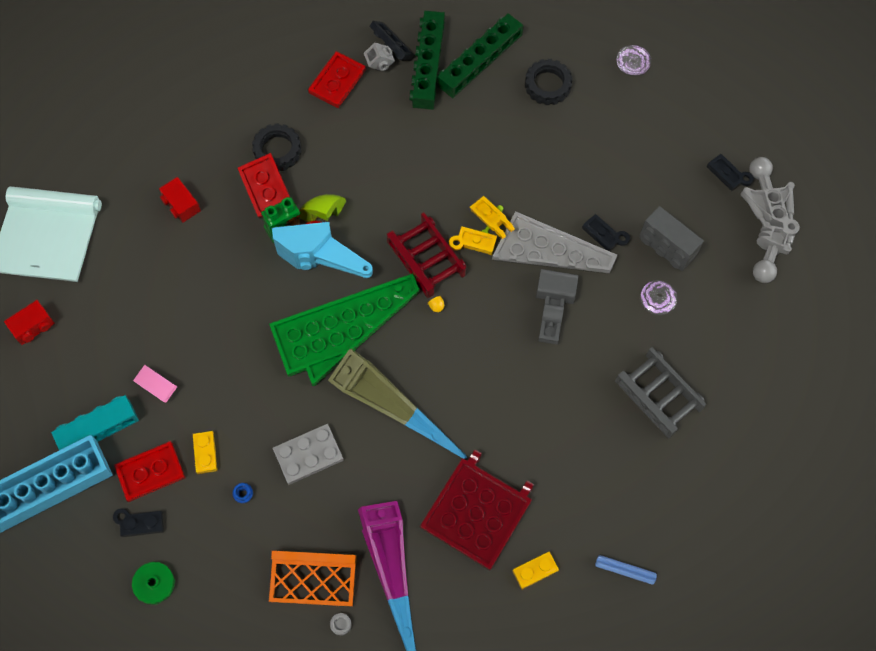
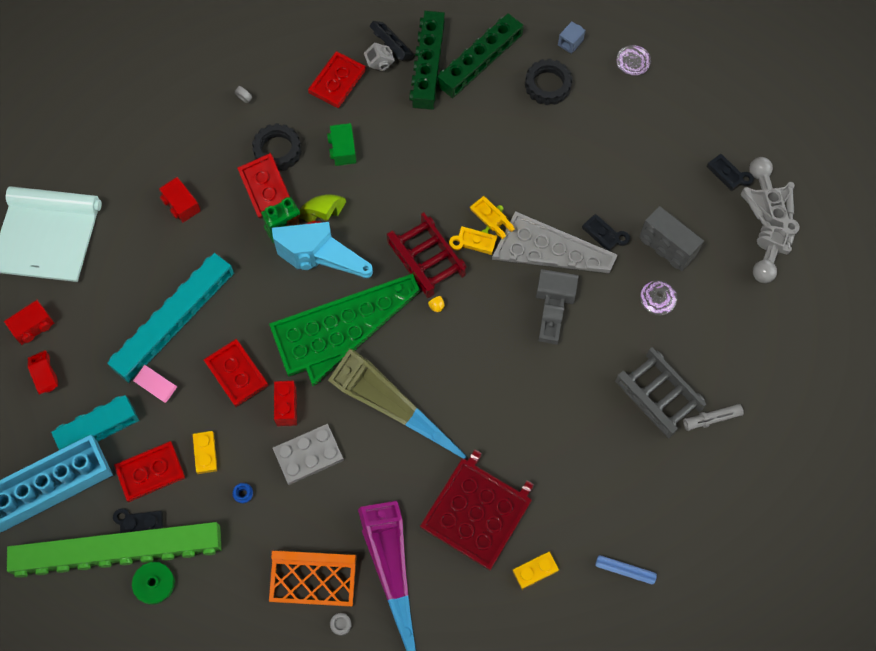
(42, 373): none -> red slope
(113, 548): none -> bright green brick
(170, 317): none -> teal brick
(236, 372): none -> red plate
(243, 94): none -> light grey tile
(285, 403): none -> red brick
(342, 143): none -> green brick
(571, 37): none -> sand blue brick
(705, 419): none -> light grey pin

